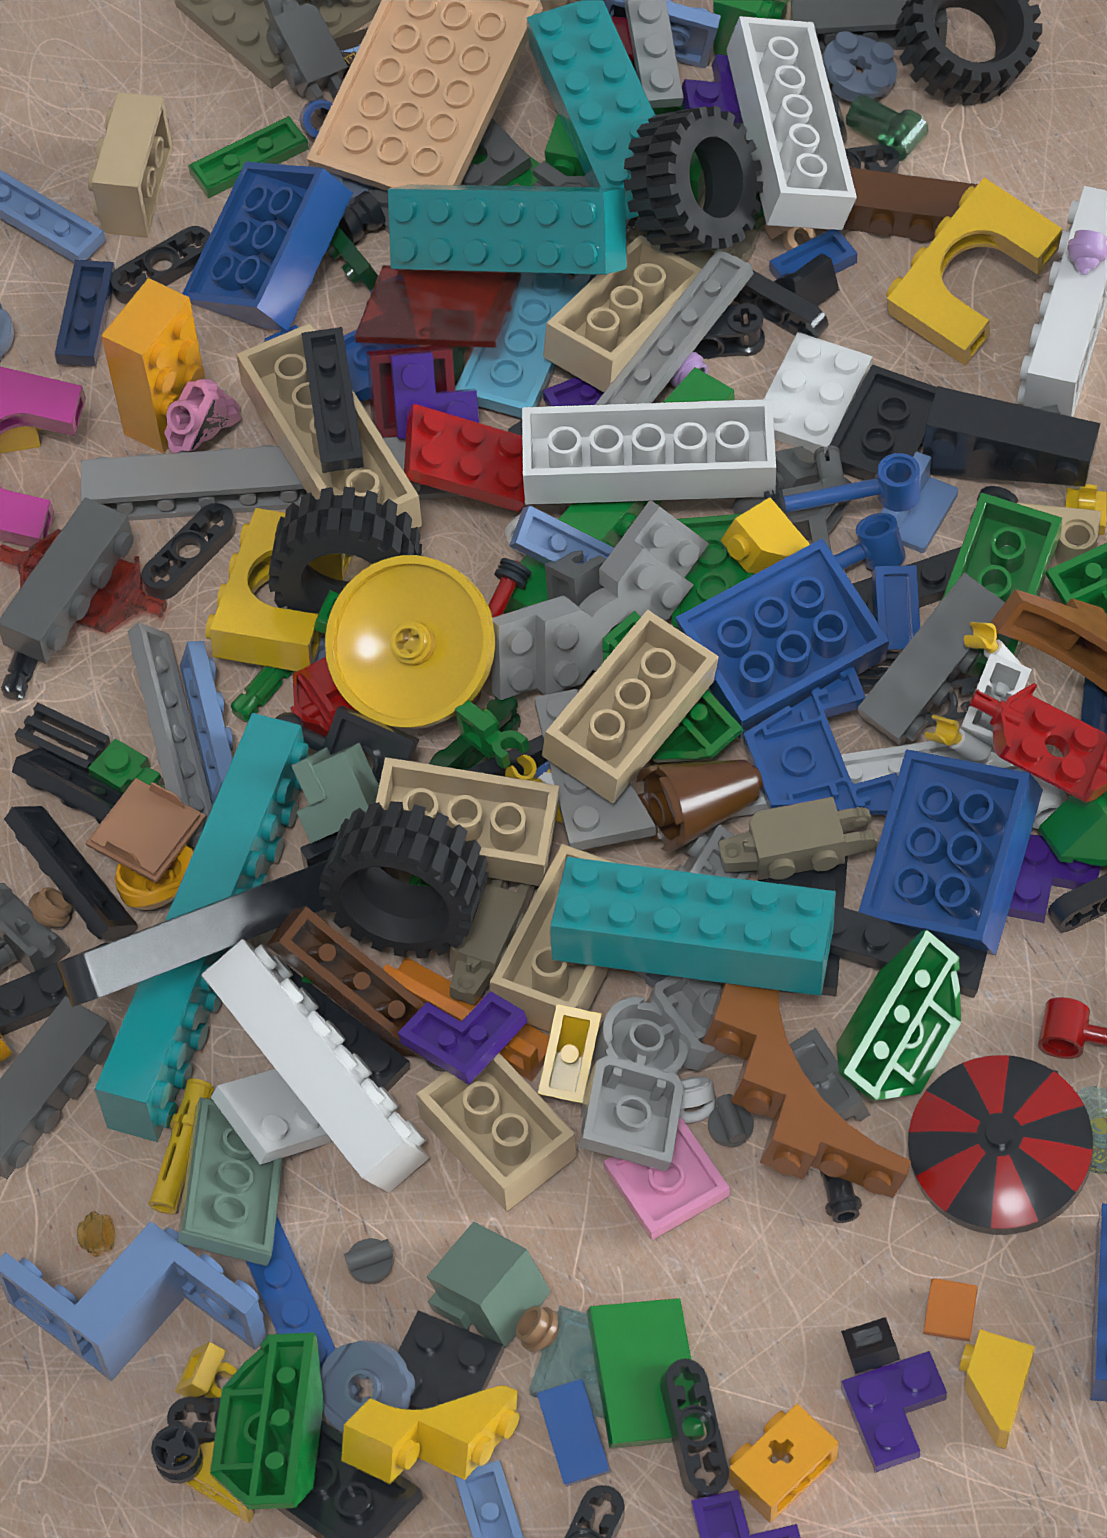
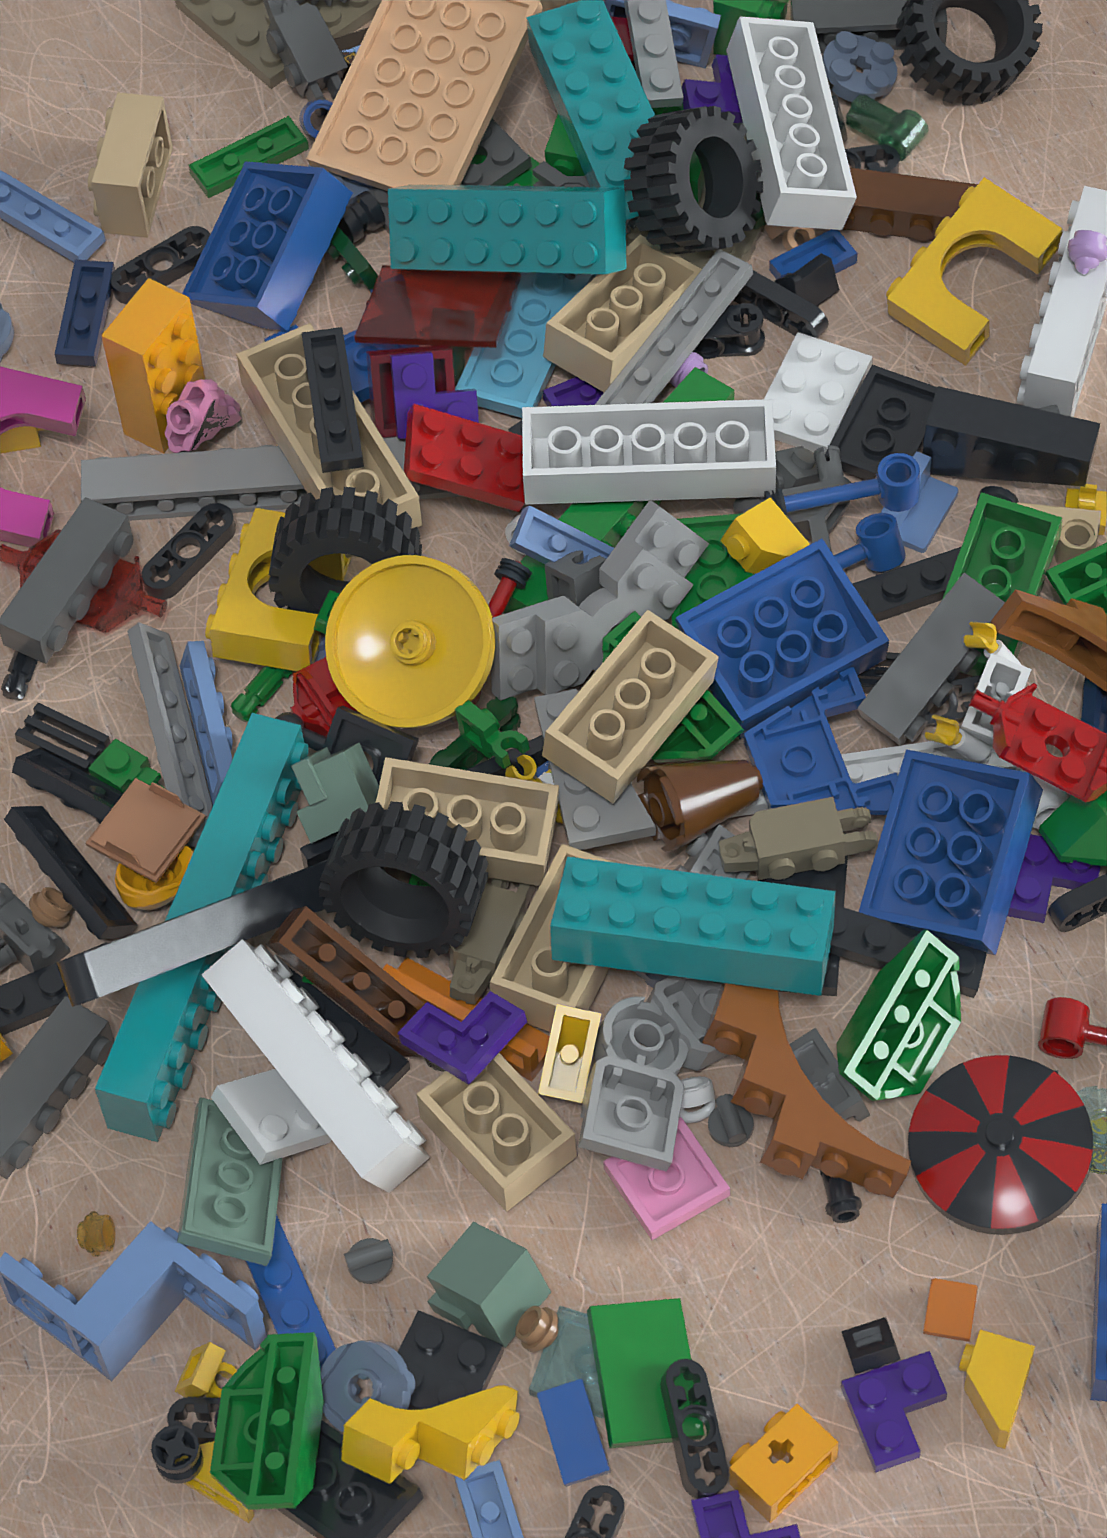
(175, 1160): yellow pin -> none
(896, 603): blue tile -> none

